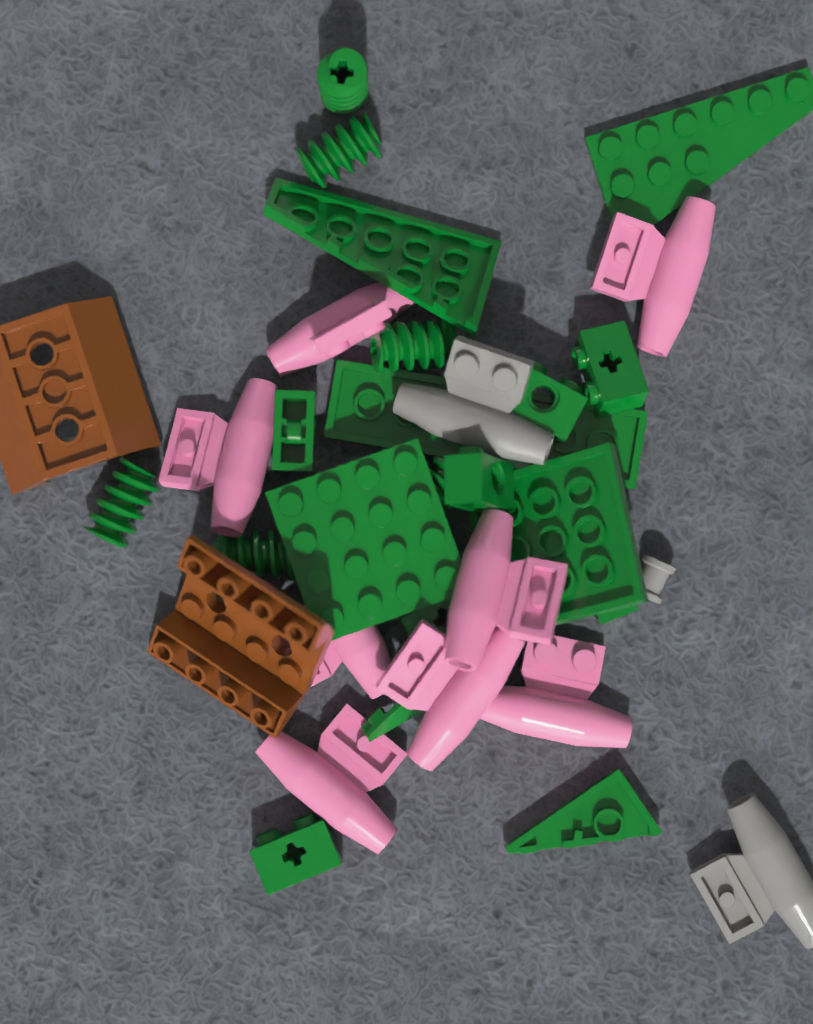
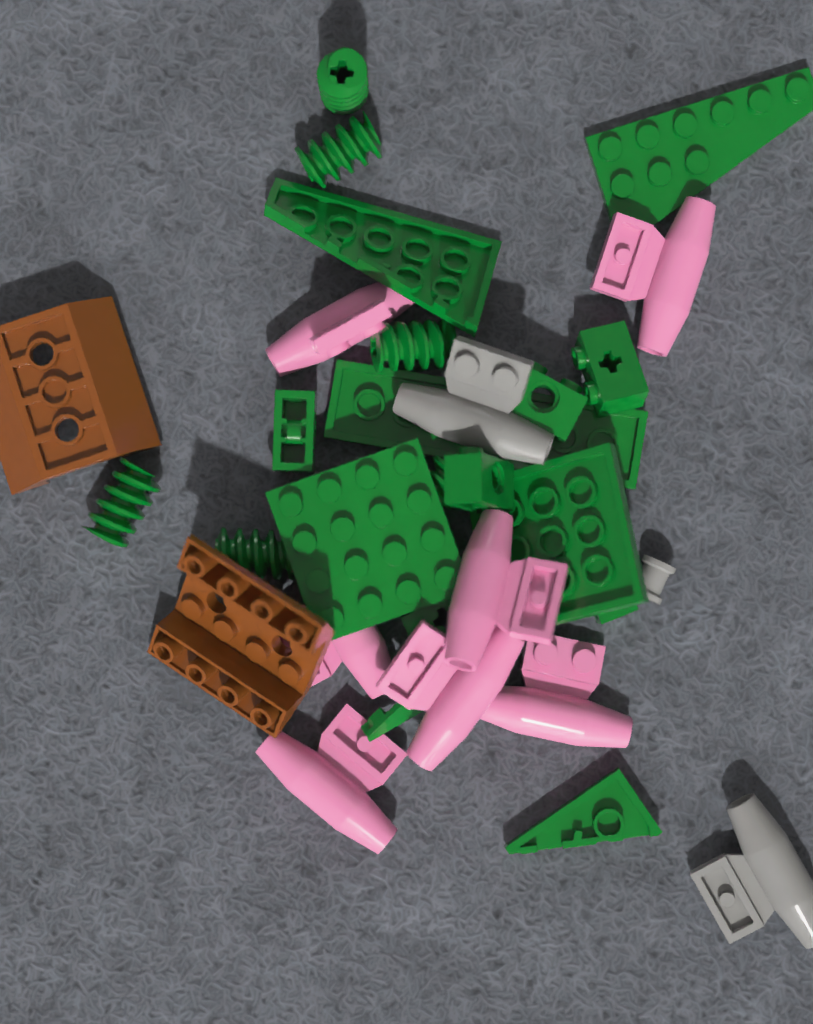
(224, 455): bright pink plate -> none
(282, 871): green brick -> none

